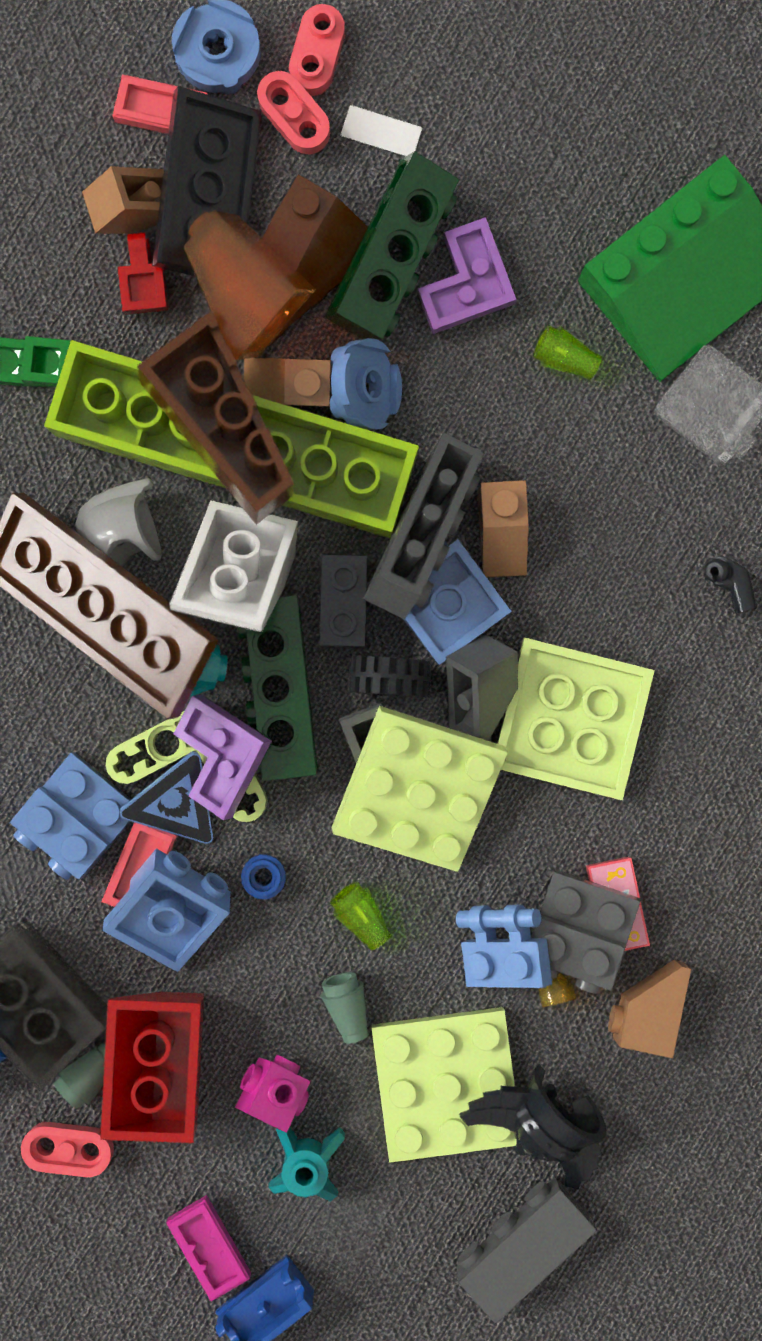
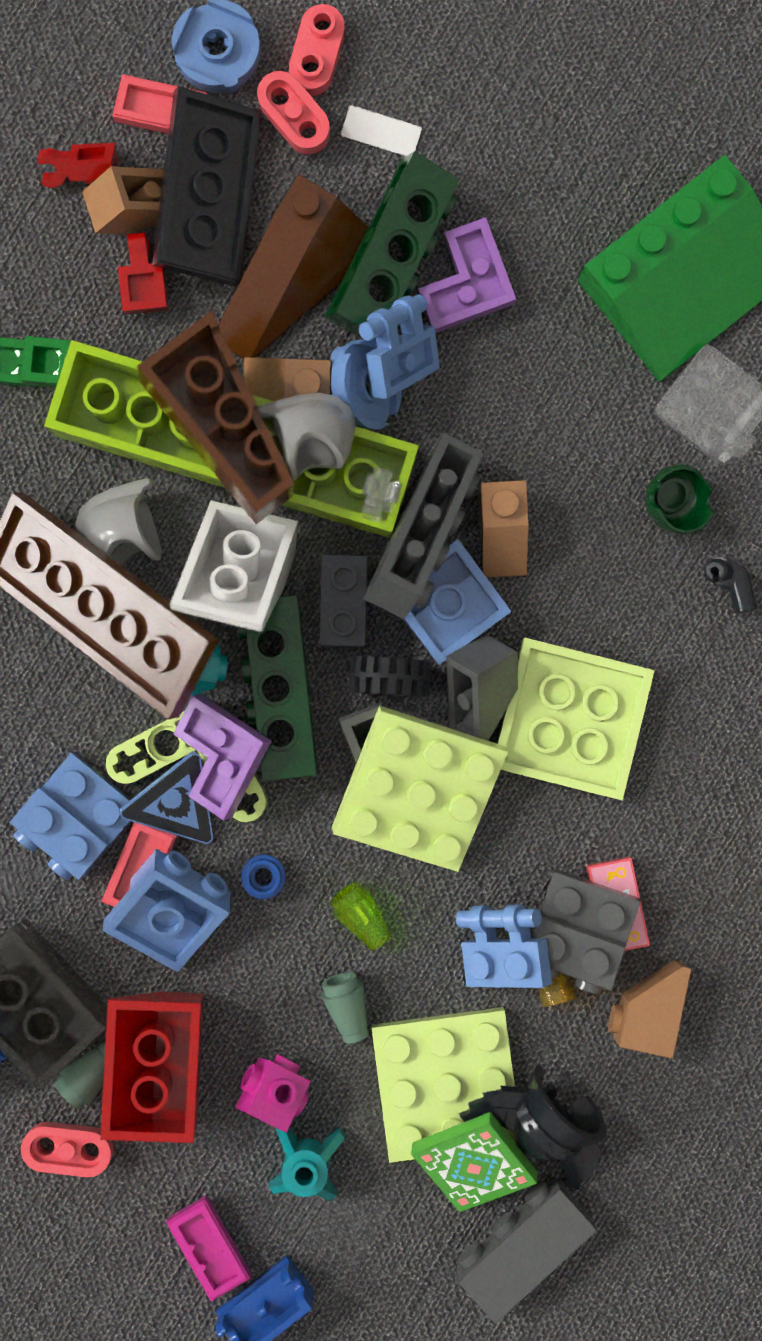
(80, 163): none -> red plate
(244, 282): clear orange slope -> none
(312, 430): none -> light grey piece
(380, 494): none -> clear plate
(402, 358): none -> medium blue plate
(474, 1162): none -> bright green tile
(565, 353): clear neon green cone -> none
(679, 499): none -> dark green hair

